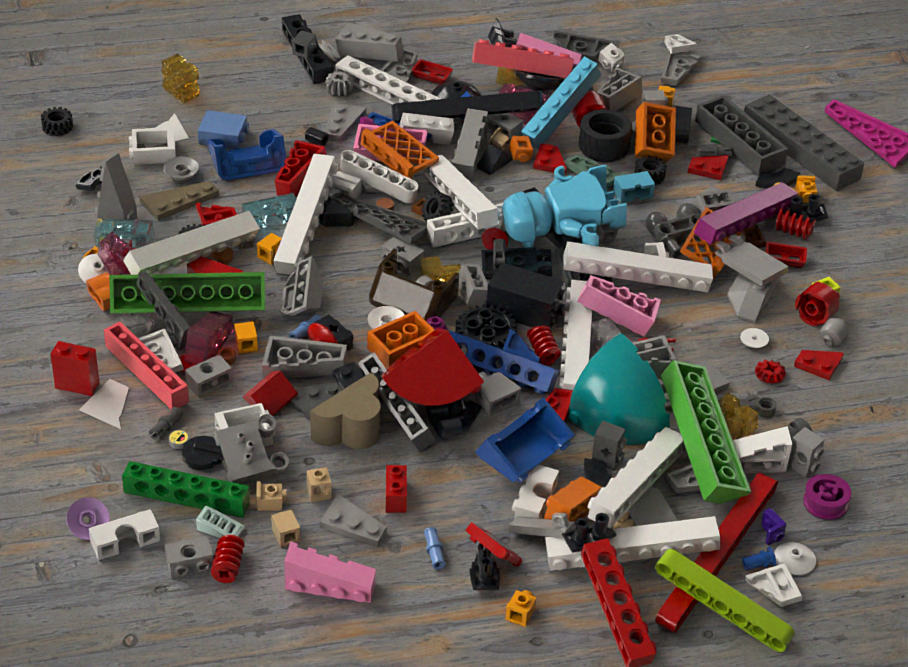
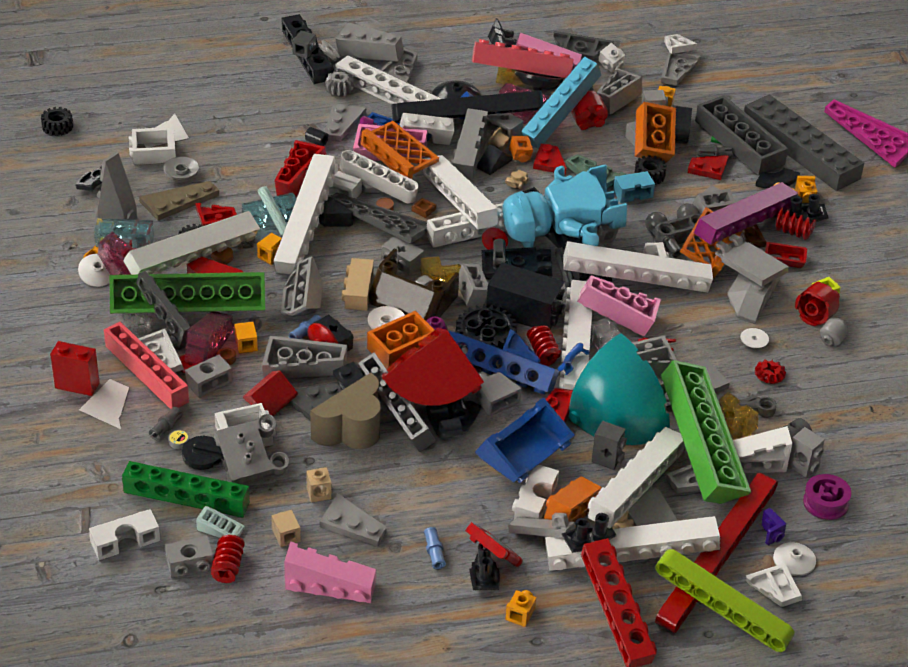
(86, 507): lavender dish -> none
(100, 290): orange brick -> none
(180, 78): clear yellow brick -> none
(223, 126): medium blue brick -> none
(249, 161): blue windscreen -> none
(270, 497): tan brick -> none
(272, 209): none -> light aqua axle
(358, 284): none -> tan brick
(396, 489): red brick -> none
(434, 70): red piece -> none
(437, 205): black tyre -> none
(517, 179): none -> tan piece
(567, 365): none -> blue piece
(596, 472): black tile -> none
(605, 135): black tyre -> none
(758, 560): blue pin -> none
(819, 362): red wing -> none

